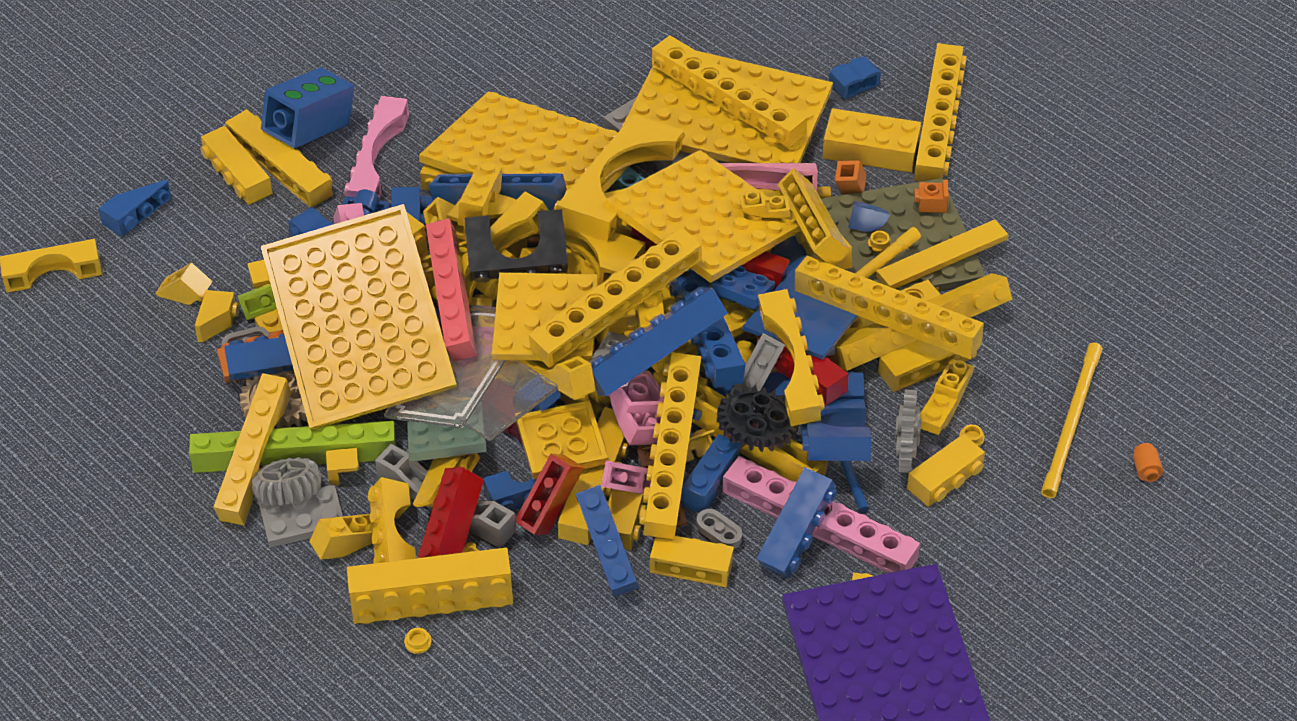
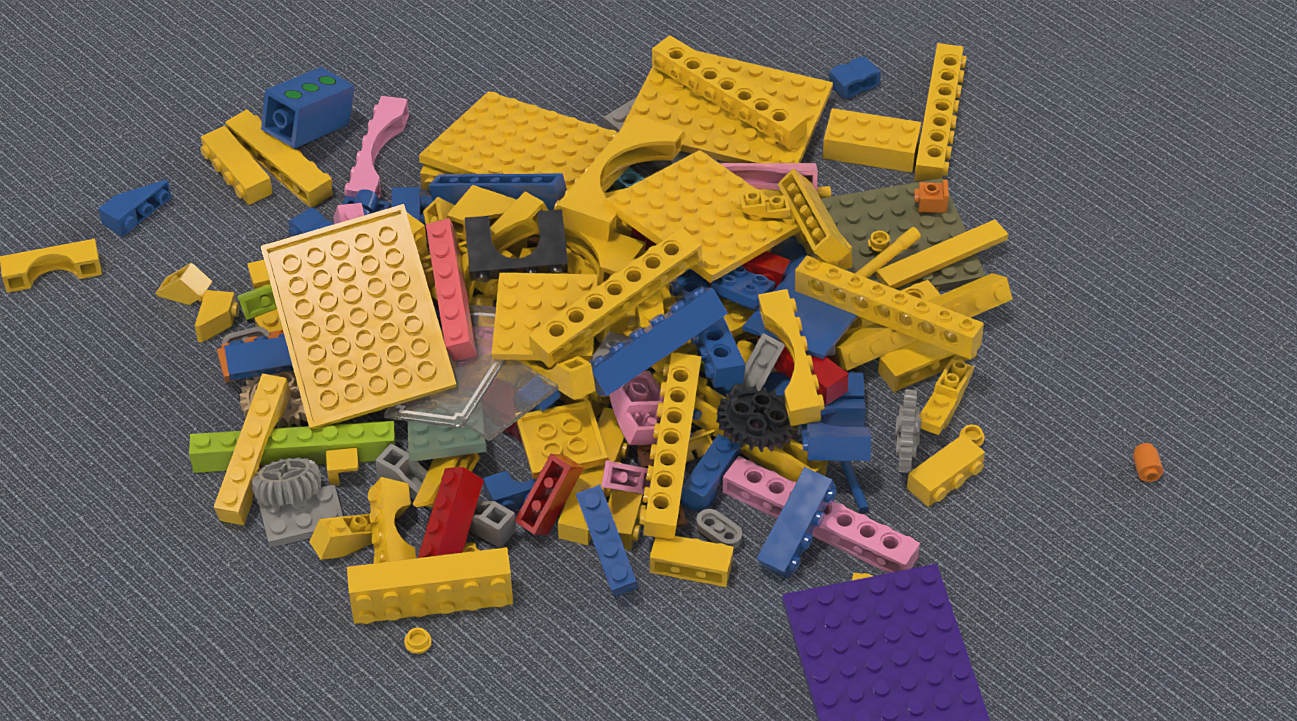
(481, 189): yellow arch -> none
(850, 177): orange brick -> none
(867, 217): blue brick -> none
(1053, 477): yellow piece -> none

